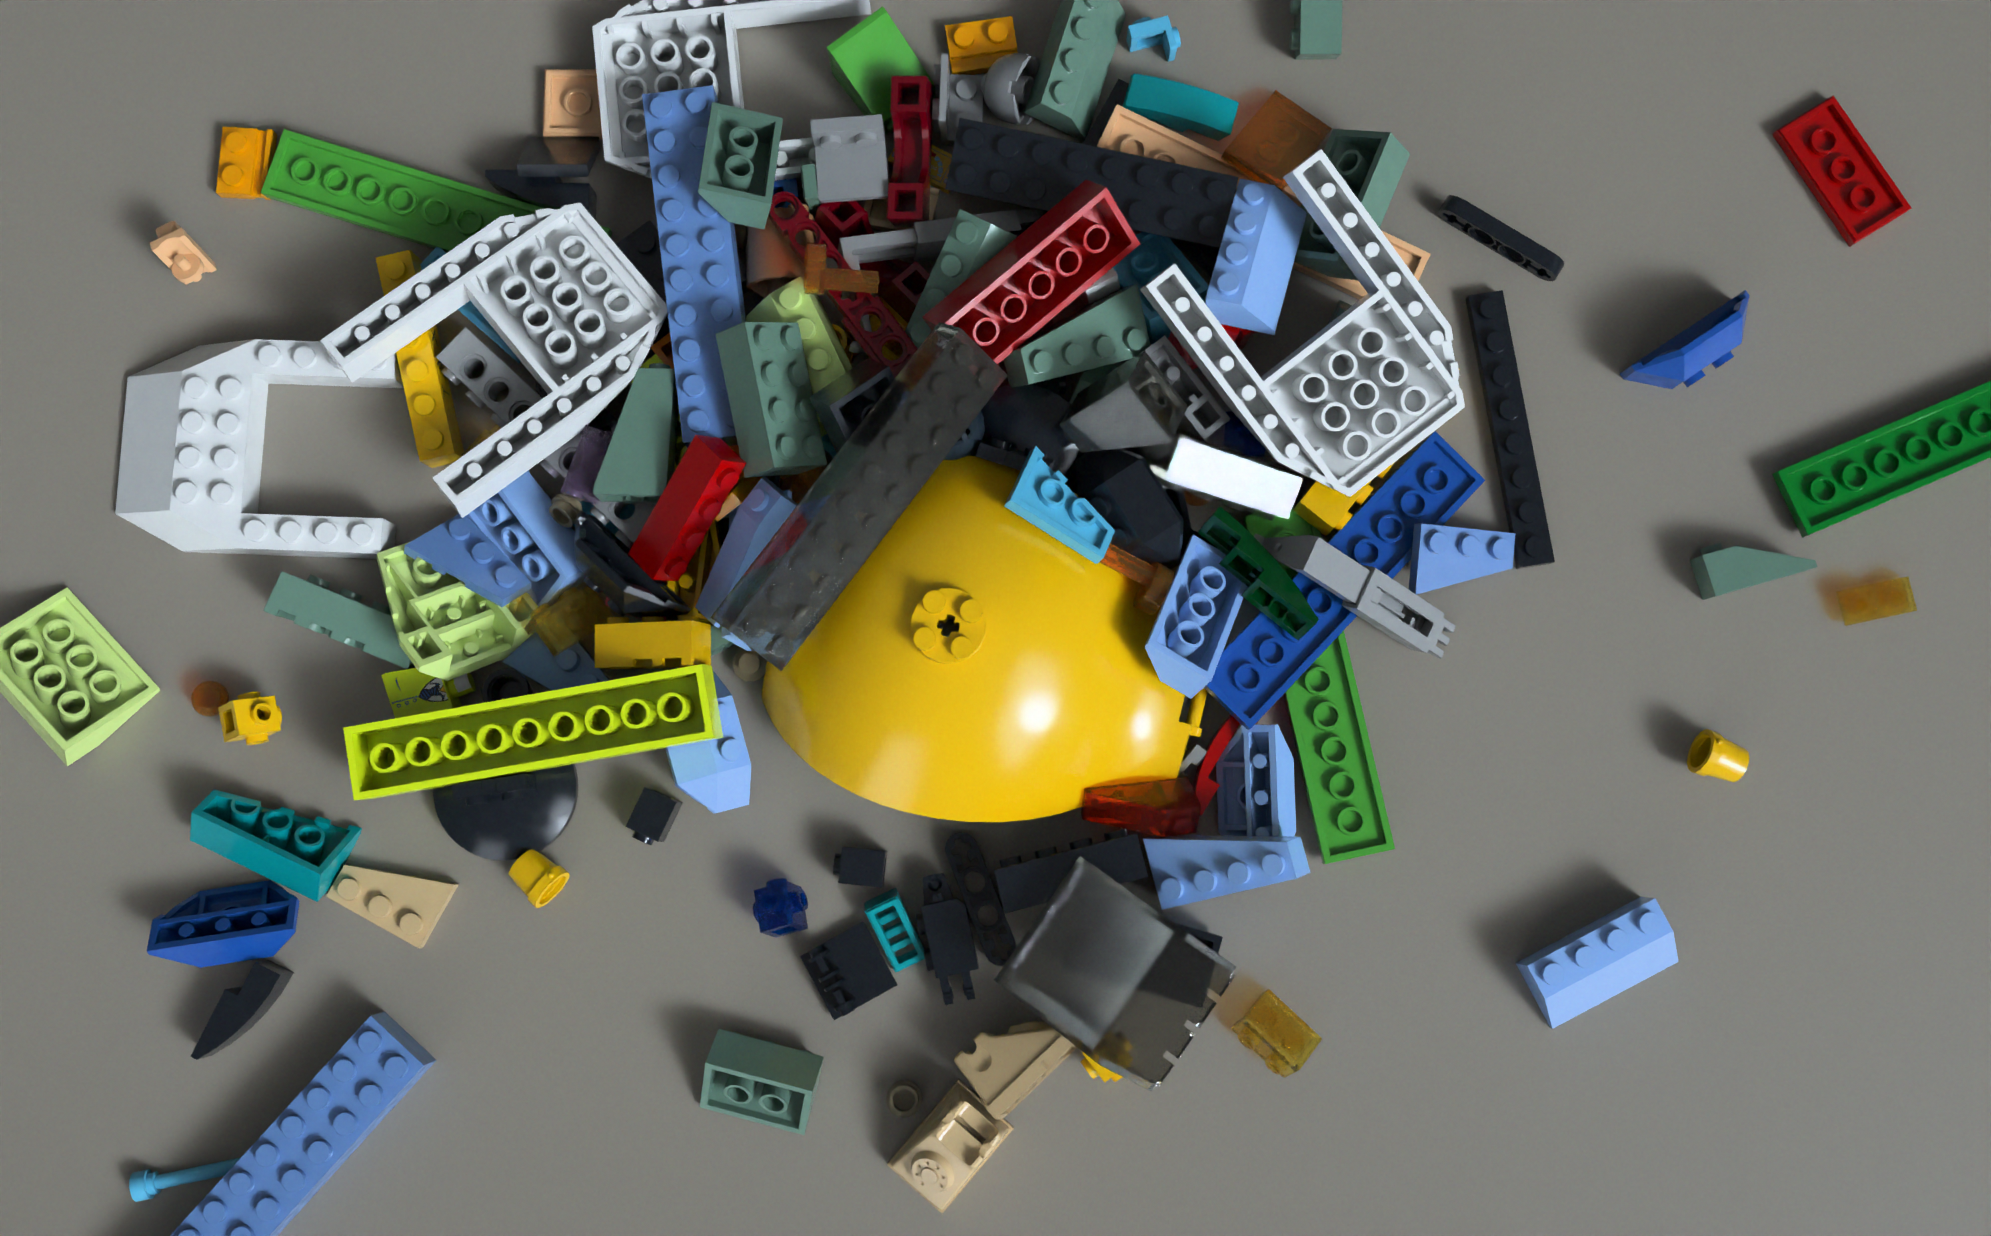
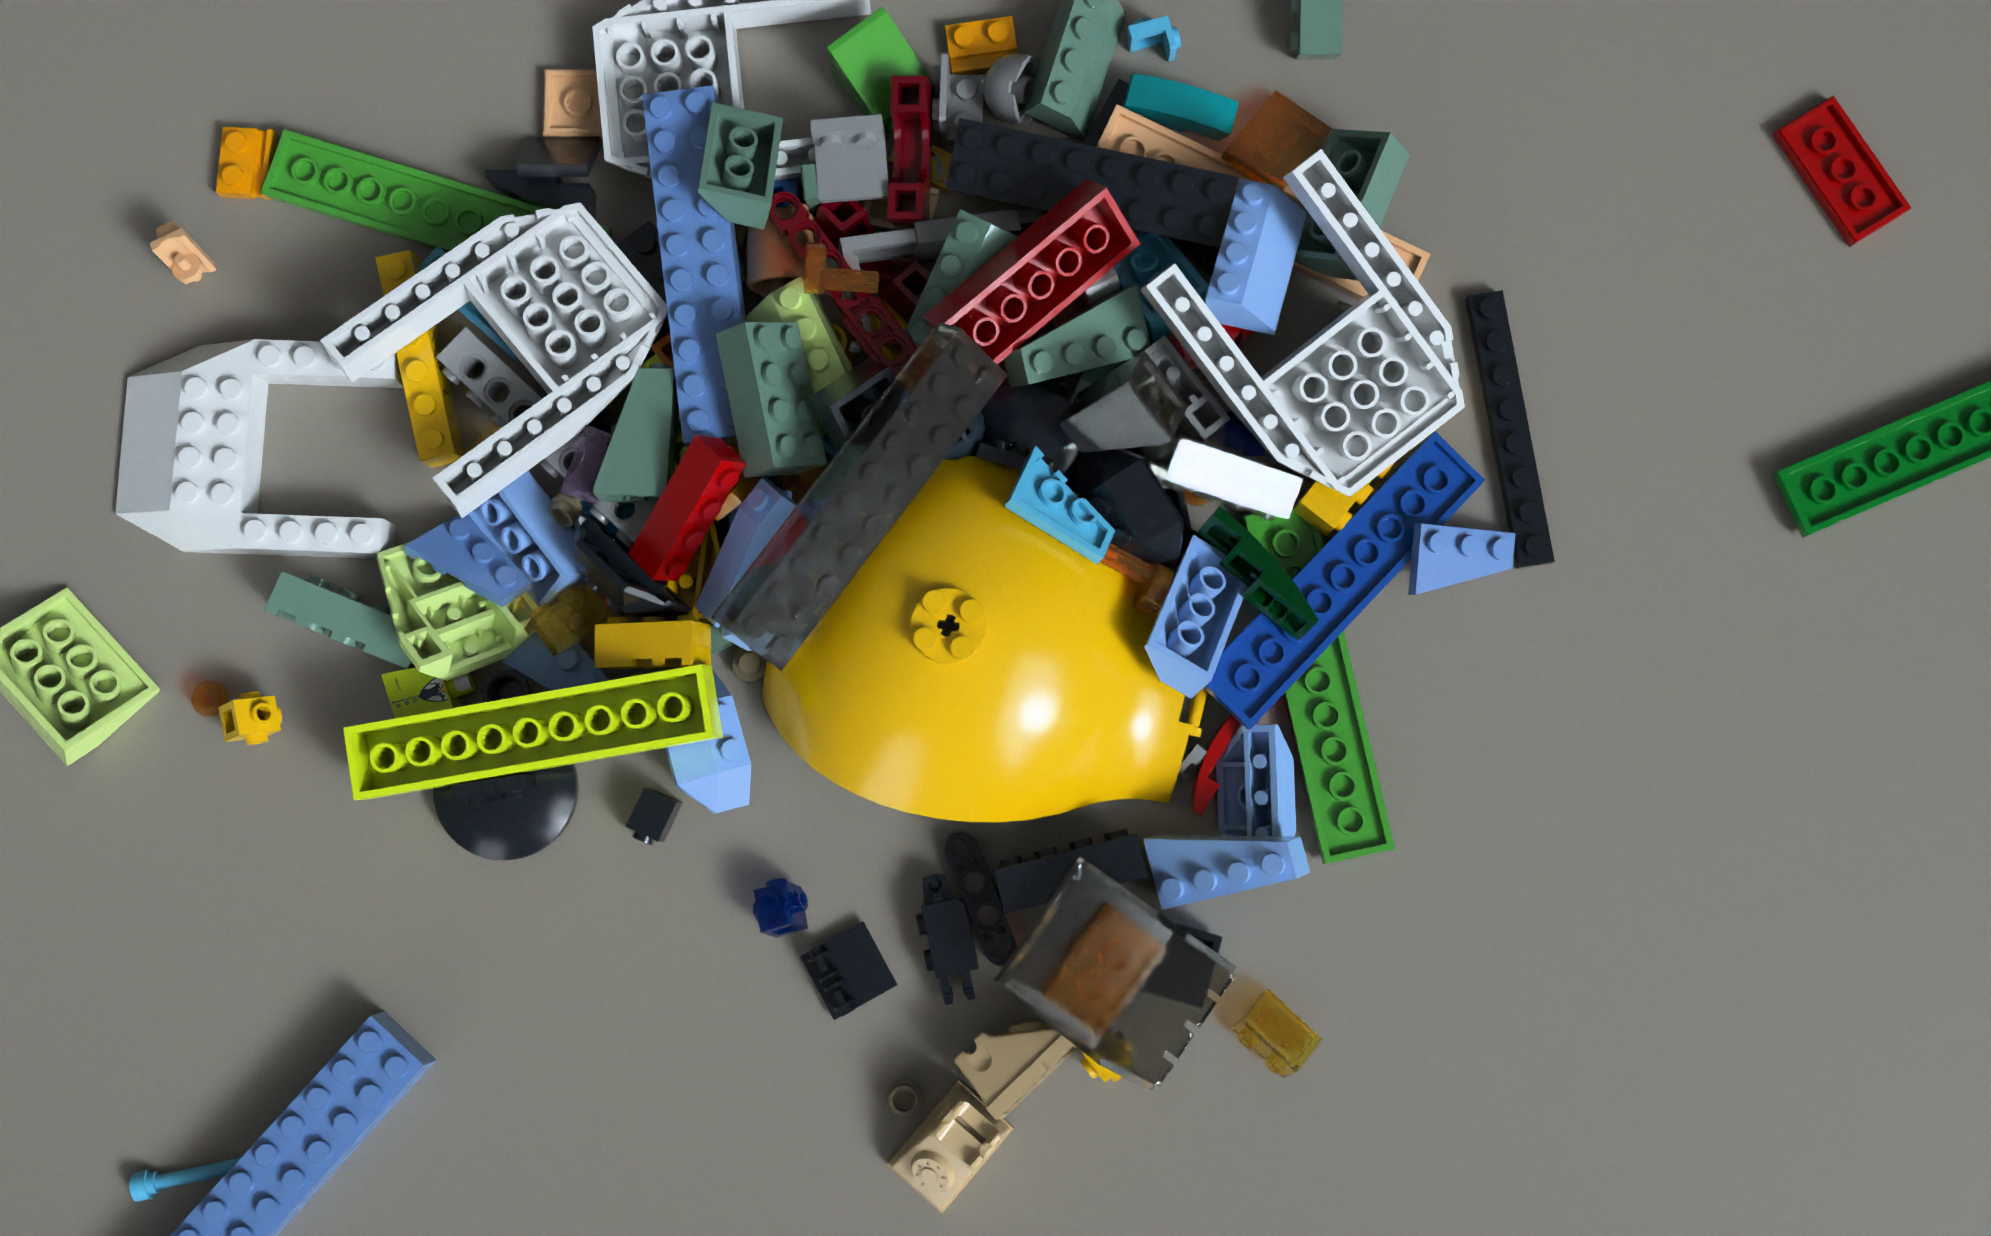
(226, 925): blue wedge -> none
(242, 1007): black slope -> none
(275, 842): teal wedge -> none
(393, 901): tan wing -> none
(538, 877): yellow piece -> none
(760, 1081): sand green slope -> none
(860, 866): black brick -> none
(881, 903): teal slope -> none
(1104, 971): none -> clear orange tile
(1146, 807): clear red slope -> none
(1364, 591): light grey hinge -> none
(1501, 238): black beam -> none
(1600, 960): light blue slope -> none
(1694, 348): blue wedge -> none
(1717, 757): yellow piece -> none
(1739, 567): sand green slope -> none
(1876, 601): clear yellow slope -> none

